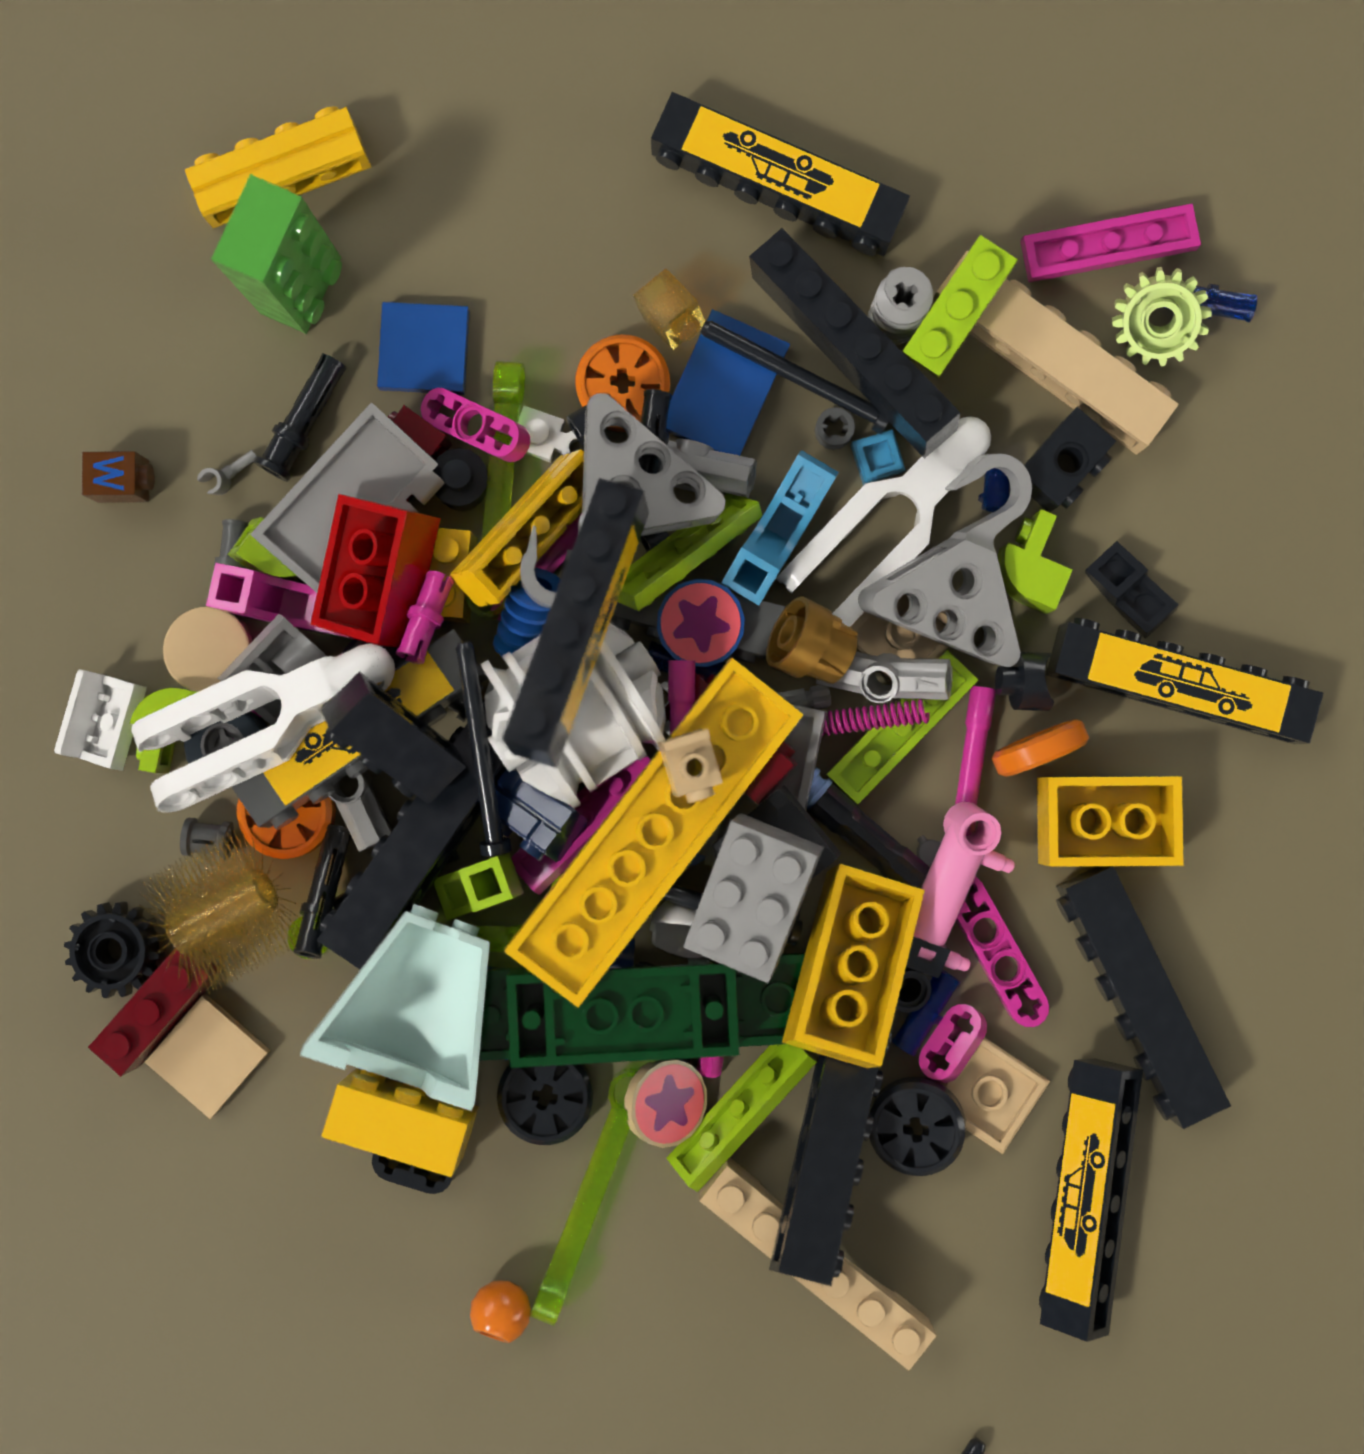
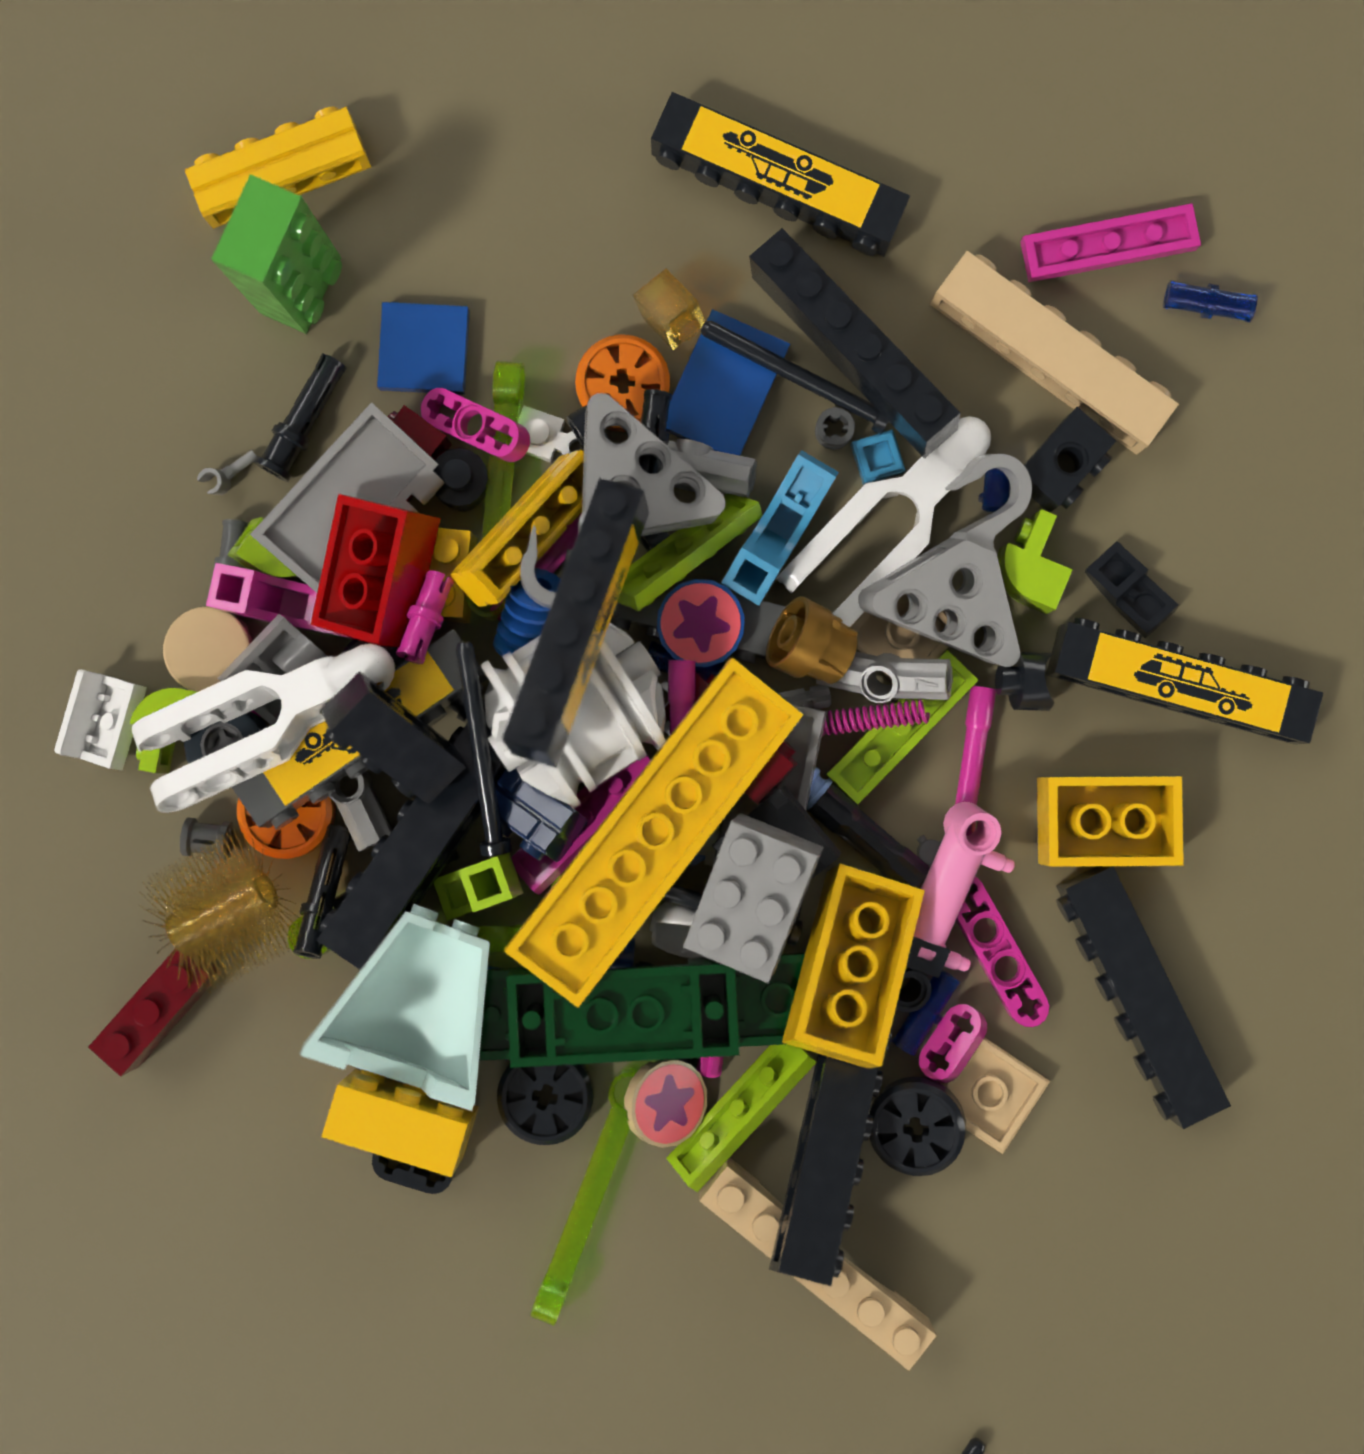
(90, 949): black gear -> none
(116, 476): reddish brown brick -> none
(207, 1056): tan tile -> none
(500, 1311): orange piece -> none
(678, 752): tan brick -> none
(901, 303): light grey piece -> none
(959, 306): lime brick -> none
(1040, 748): orange wheel -> none
(1090, 1198): brick -> none
(1165, 340): yellowish green gear -> none

